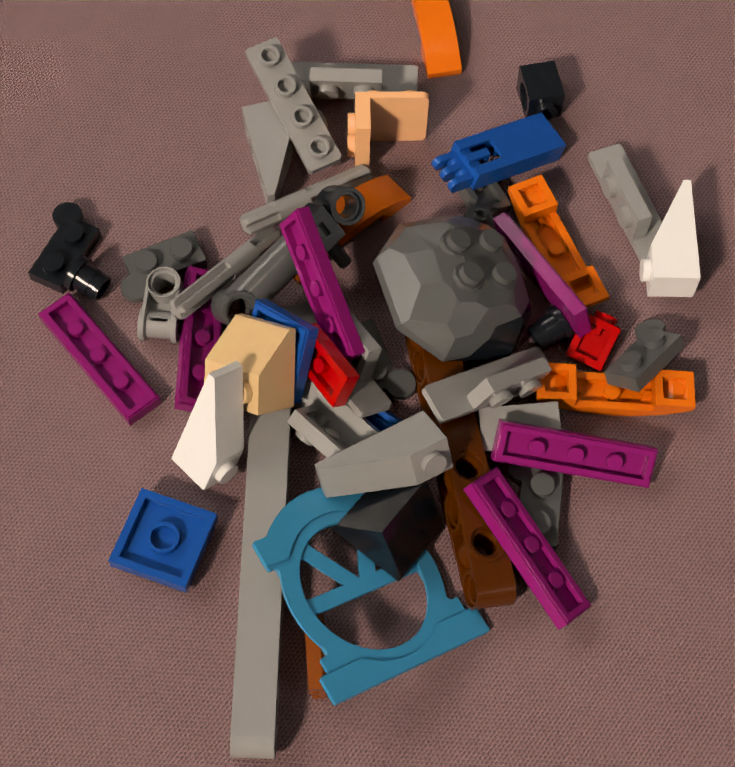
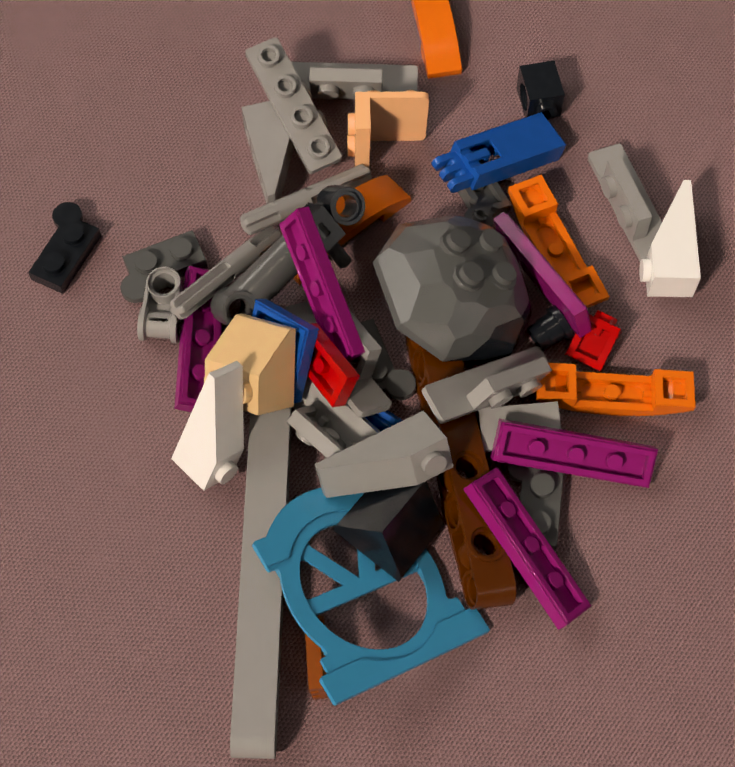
(87, 279): black piece -> none
(100, 359): magenta tile -> none
(163, 540): blue plate -> none
(645, 356): dark grey hinge -> none

